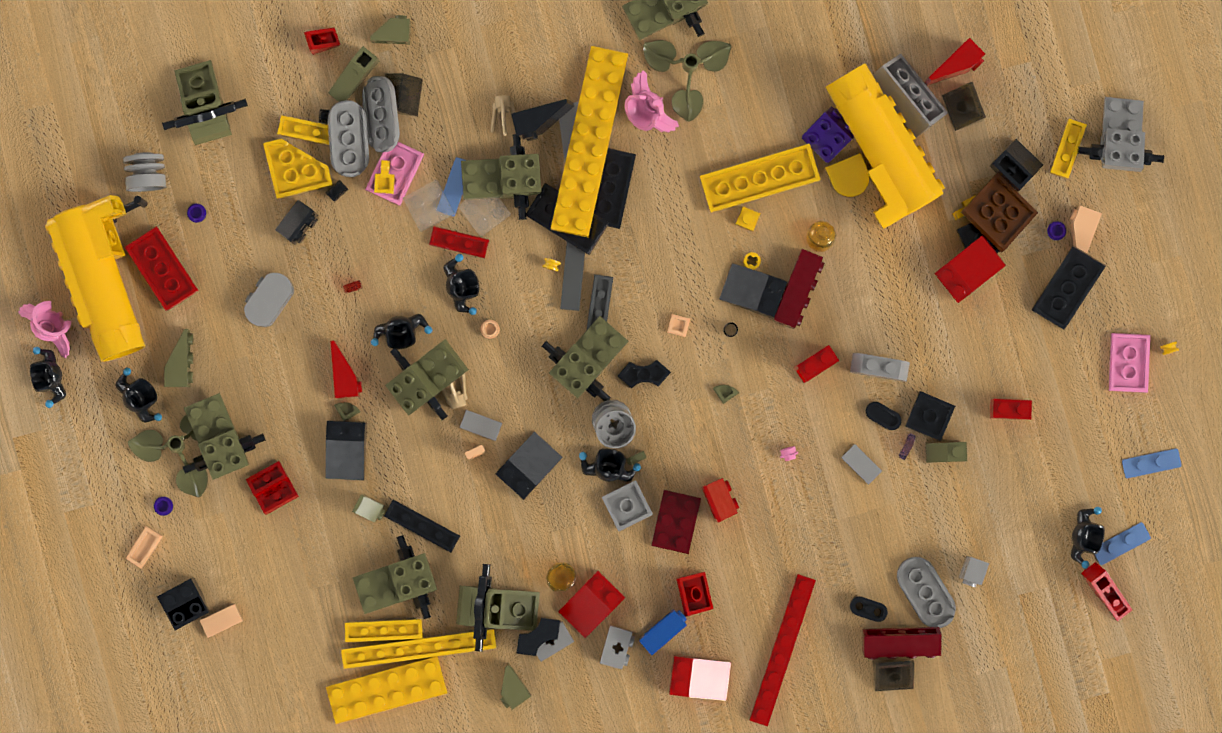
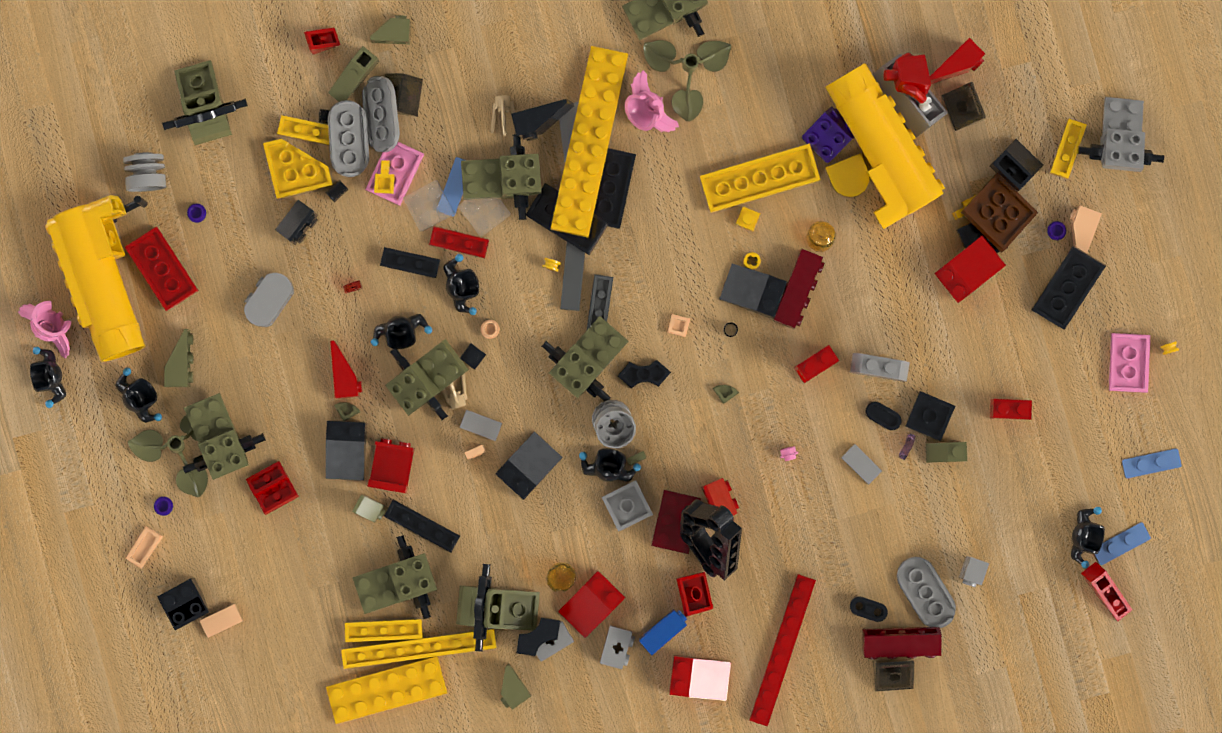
(391, 466): none -> red panel
(410, 262): none -> black plate
(473, 356): none -> black plate
(716, 553): none -> black brick
(912, 78): none -> red torso

